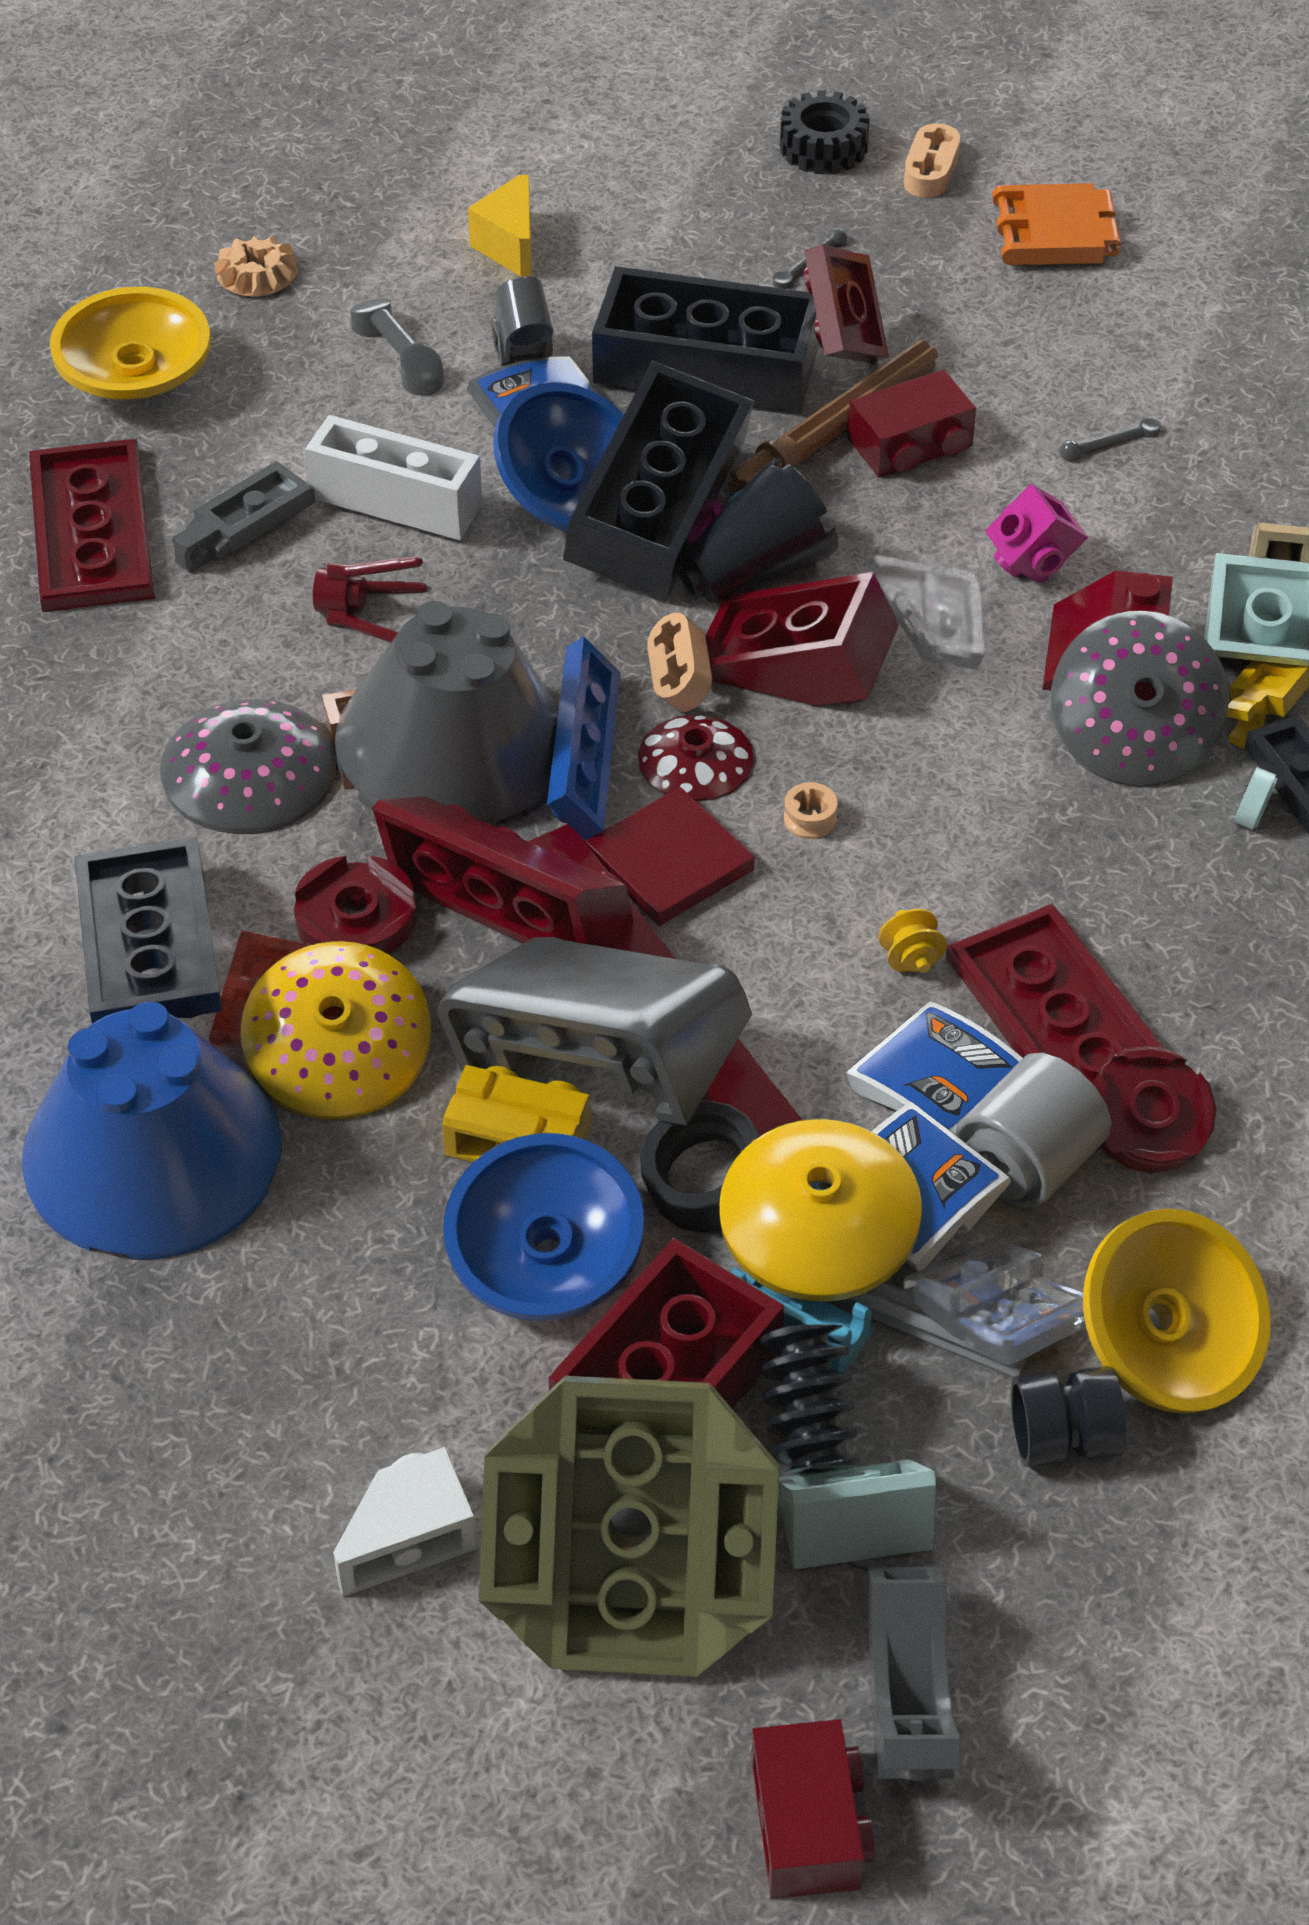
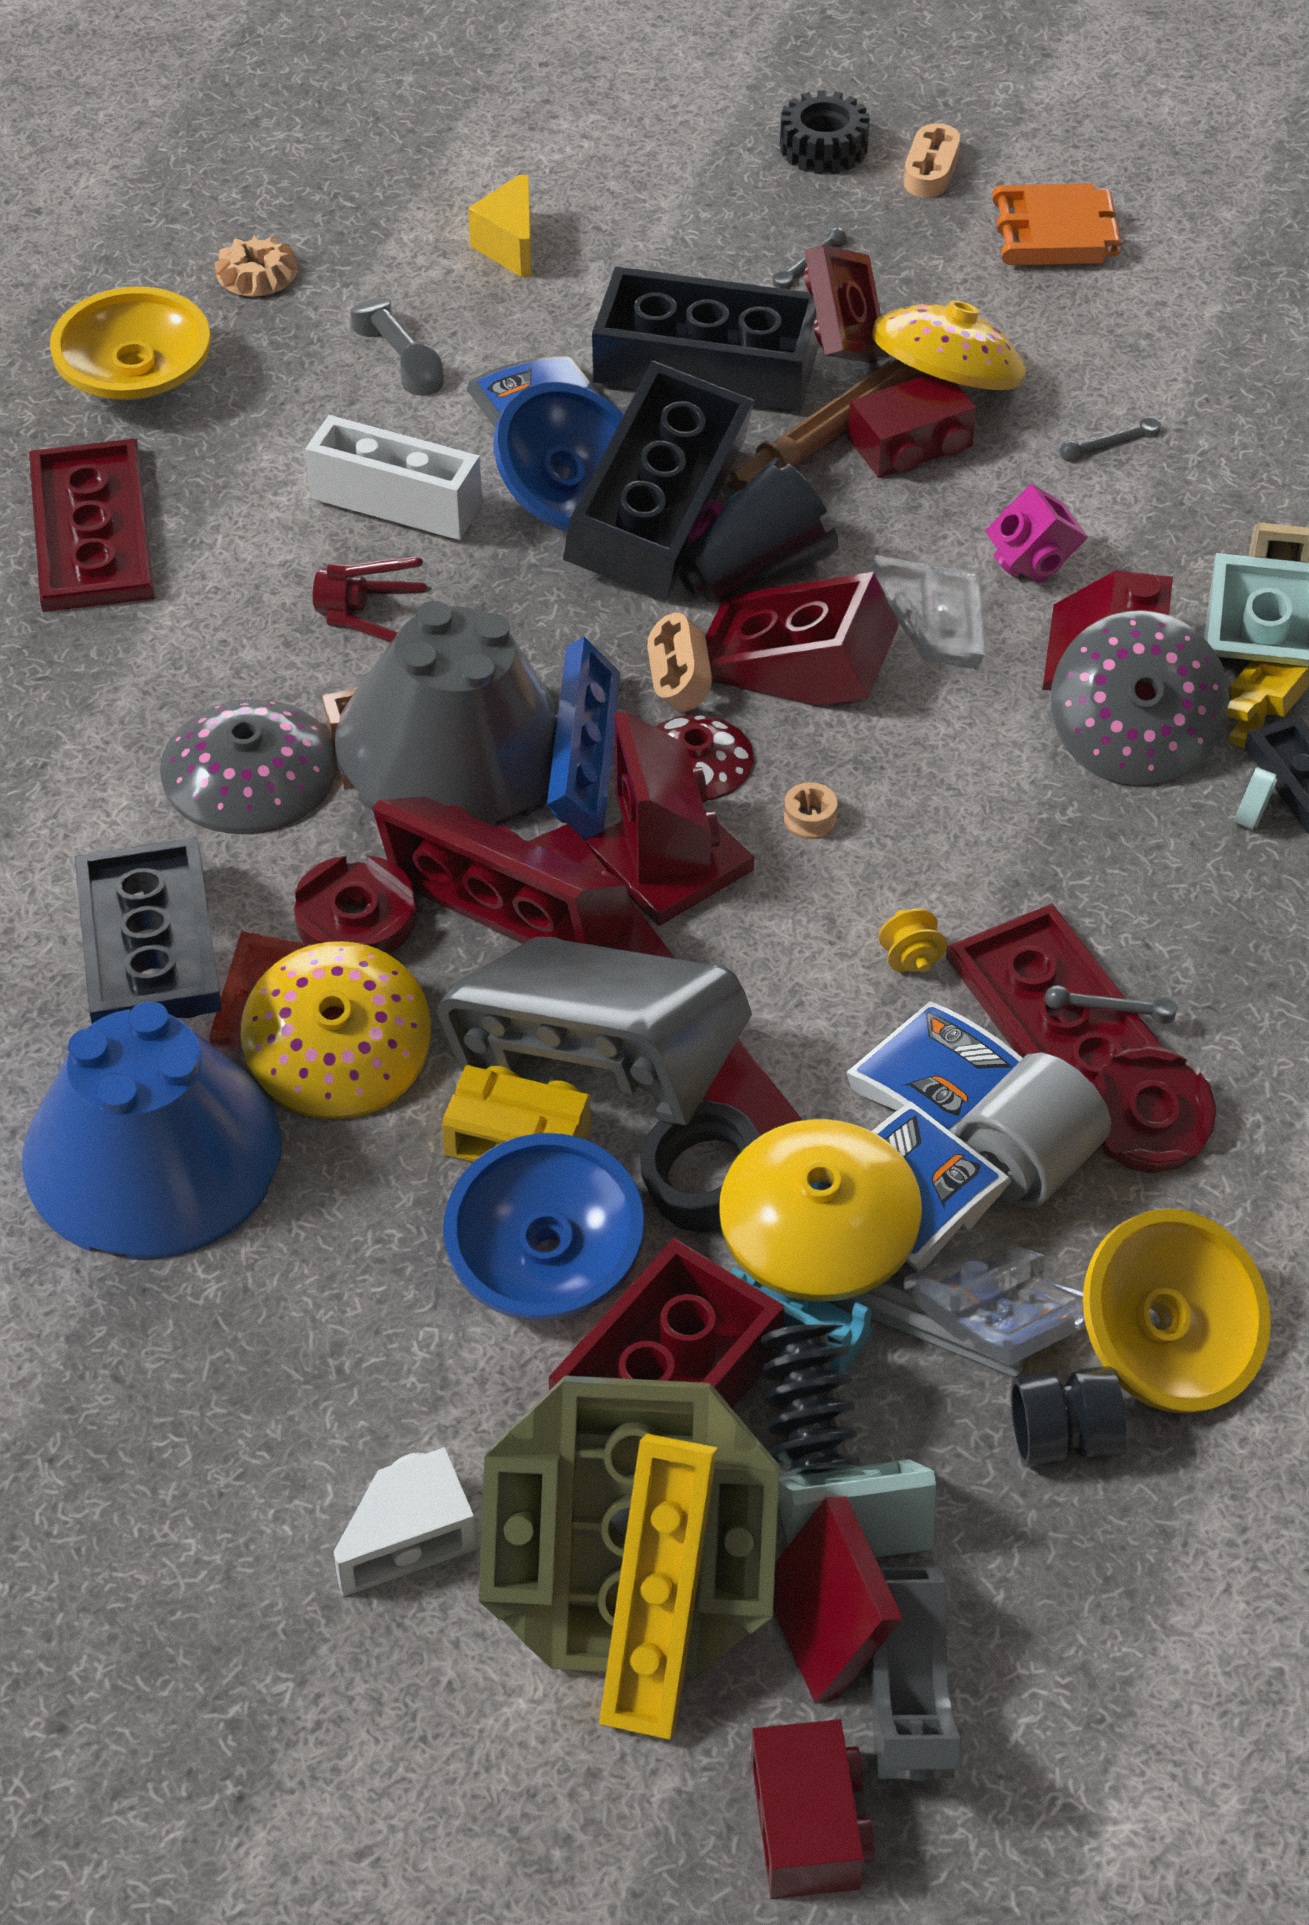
(241, 515): dark grey hinge -> none
(521, 320): dark grey piece -> none
(658, 1585): none -> yellow plate
(661, 802): none -> dark red slope
(832, 1600): none -> dark red tile
(951, 345): none -> yellow dish
(1161, 1010): none -> dark grey hinge

